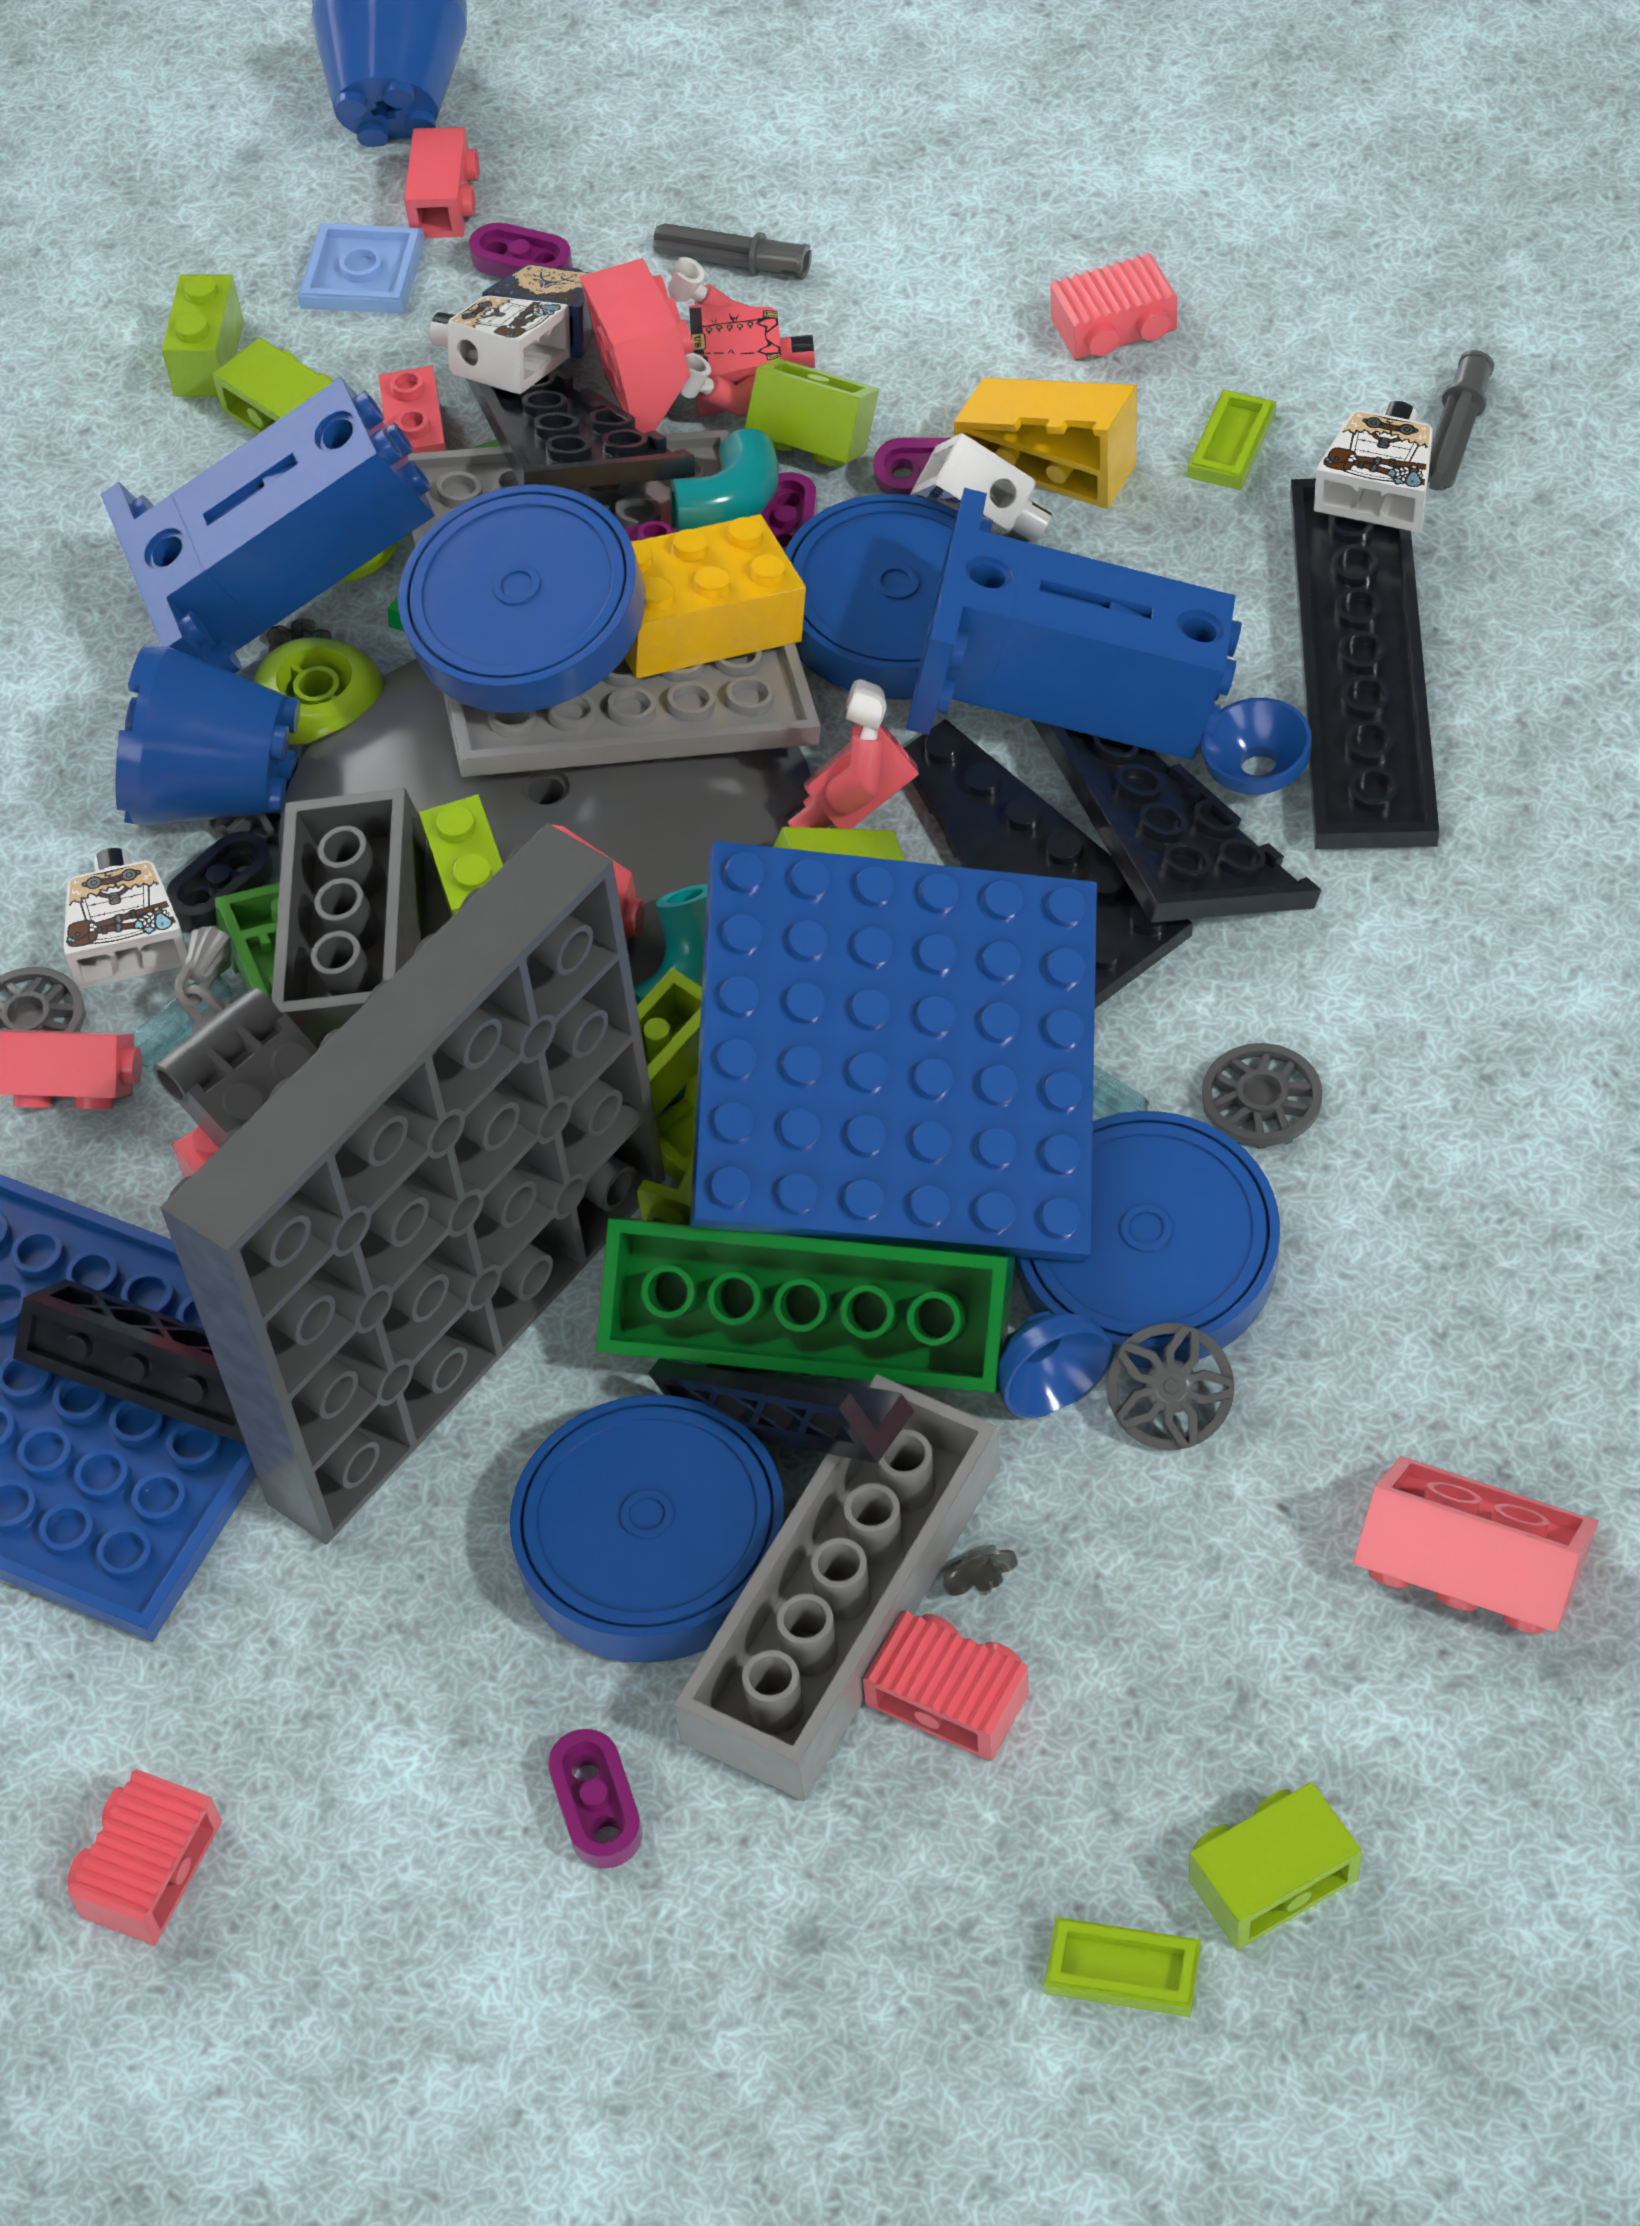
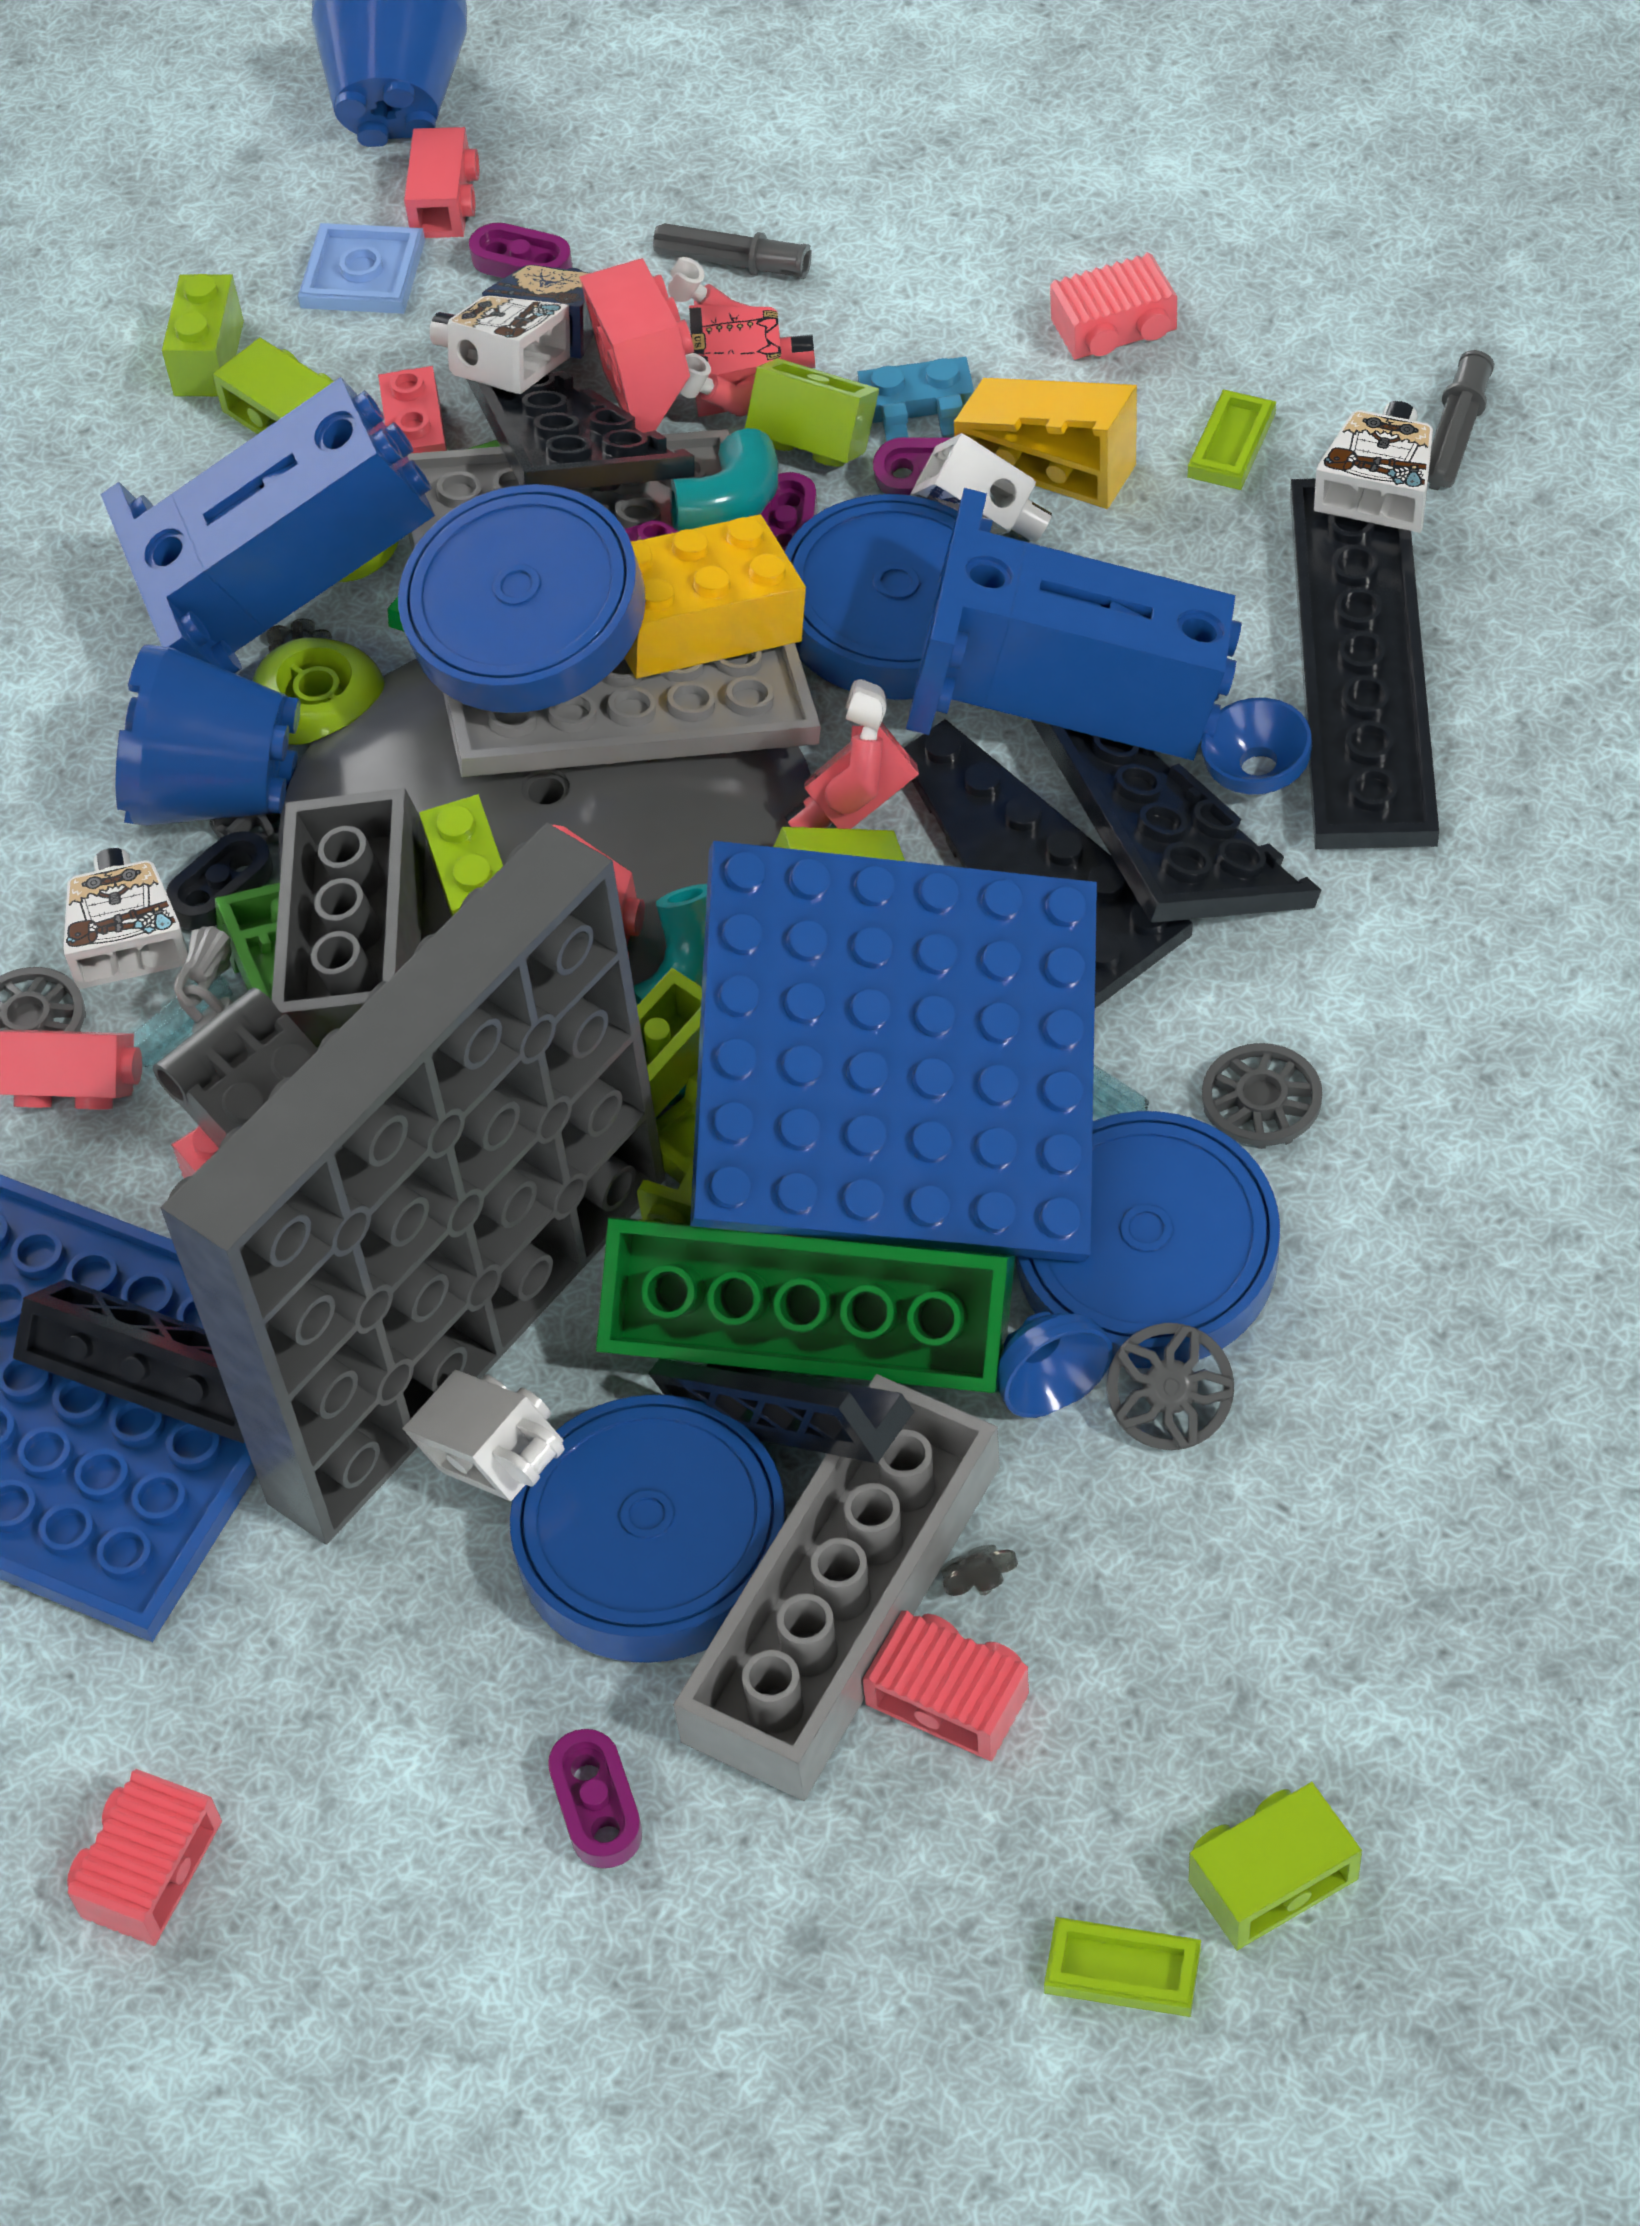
(486, 1434): none -> white brick
(919, 391): none -> dark azure plate
(1474, 1545): coral slope -> none

